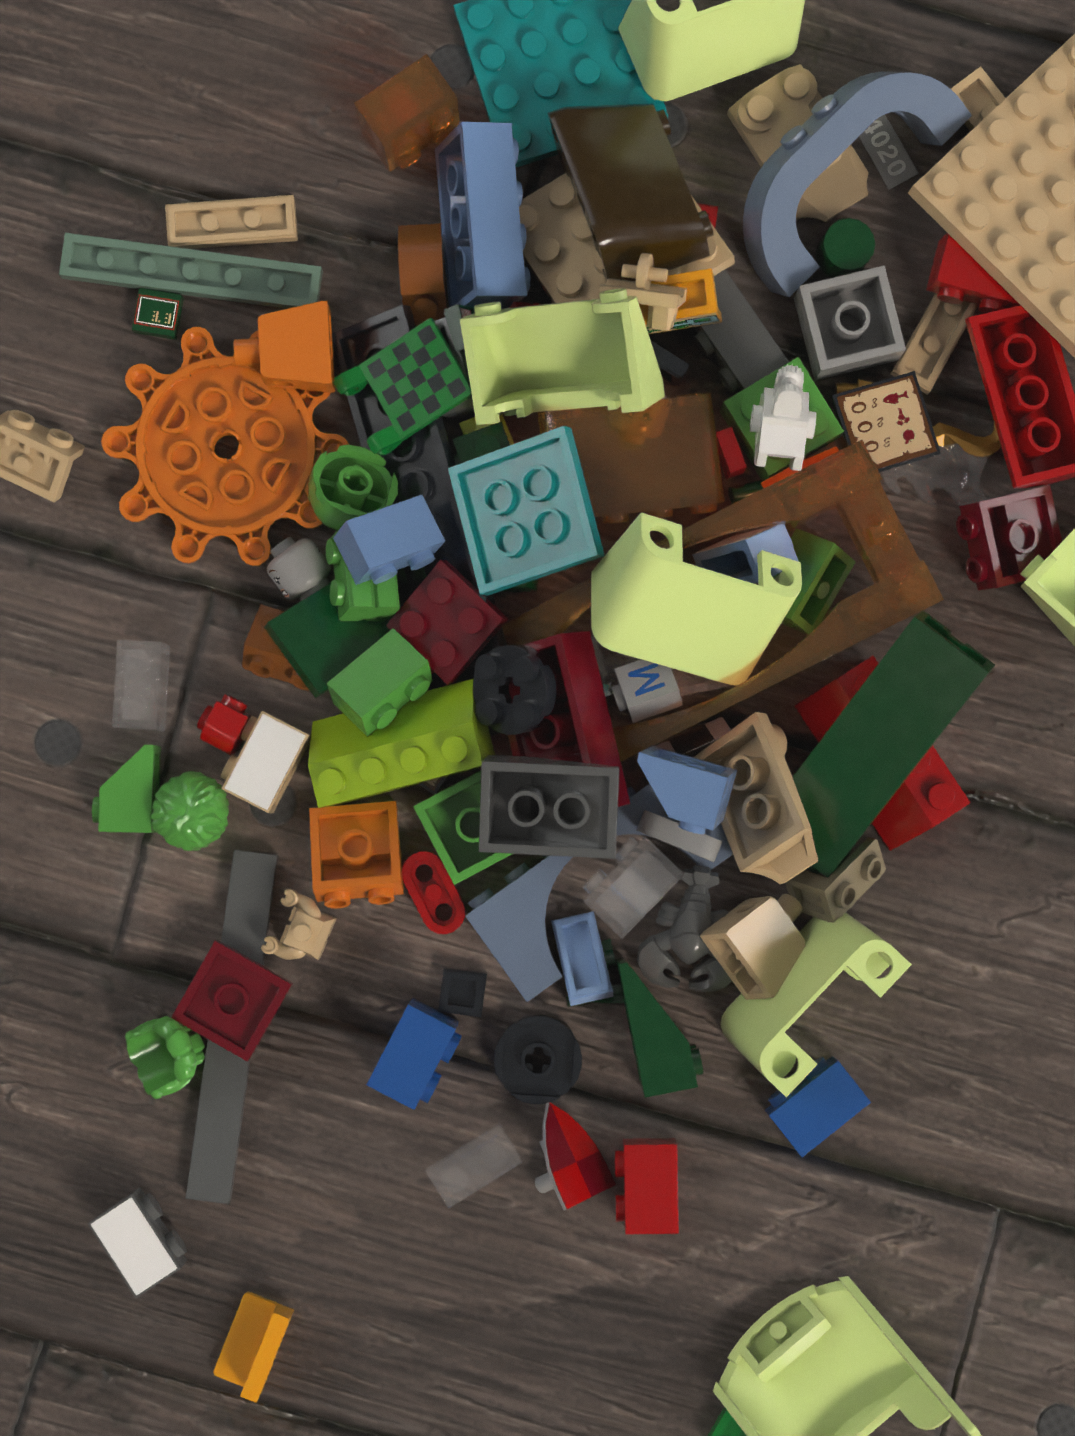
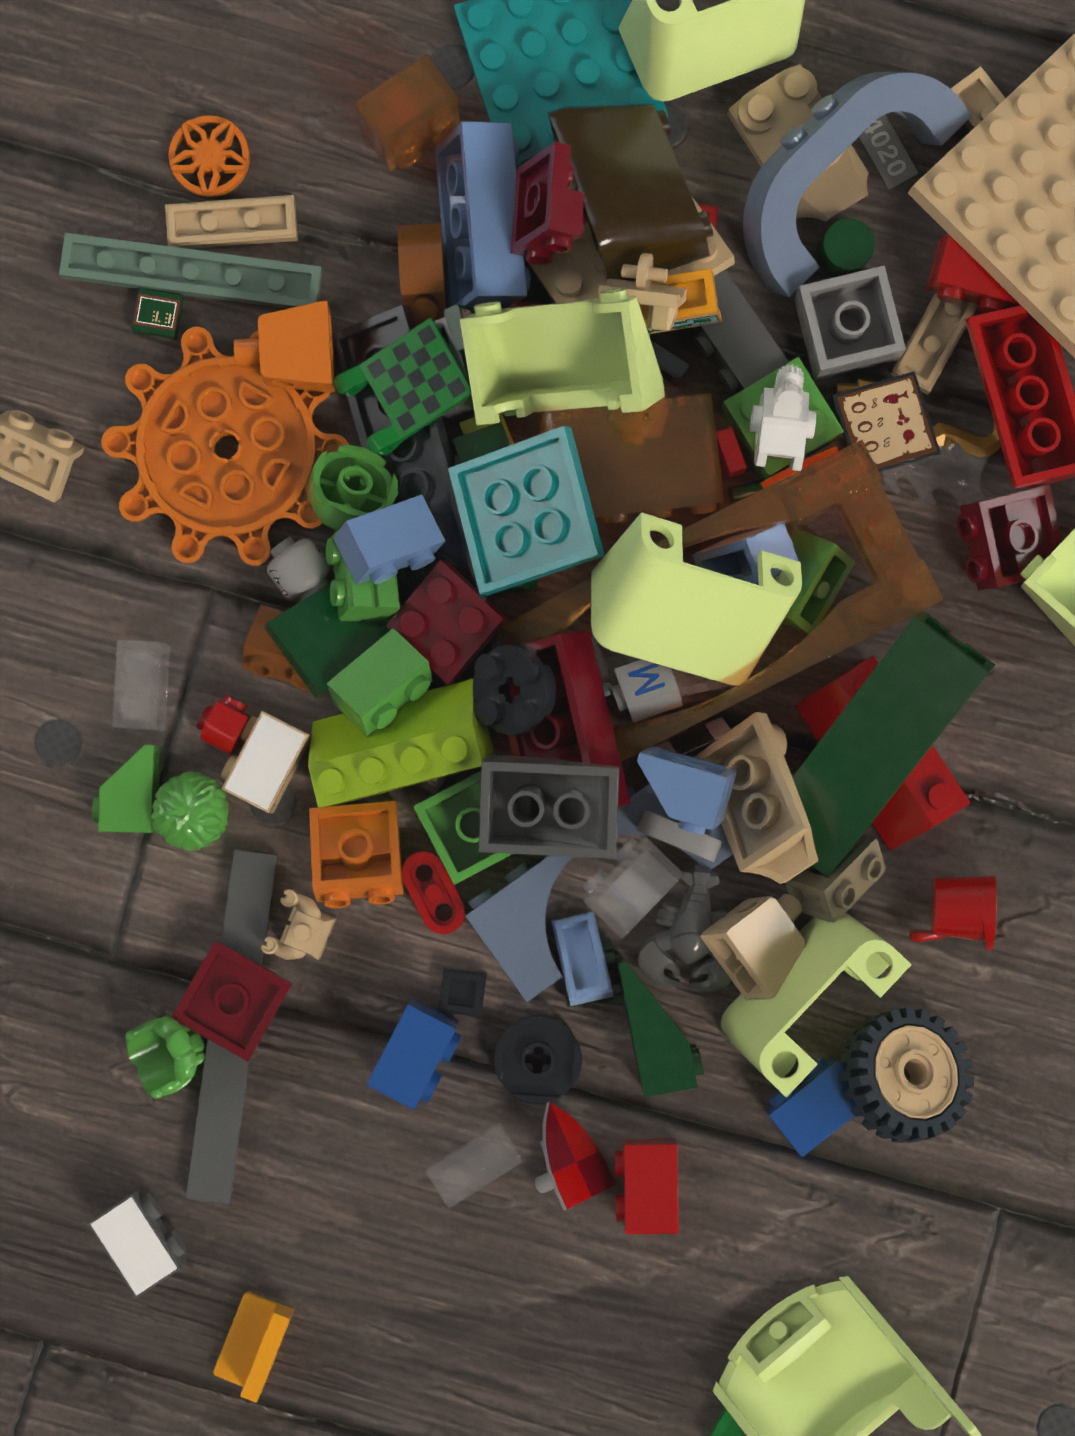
(209, 156): none -> orange wheel
(545, 210): none -> dark red plate
(878, 1079): none -> wheel
(962, 910): none -> red hat

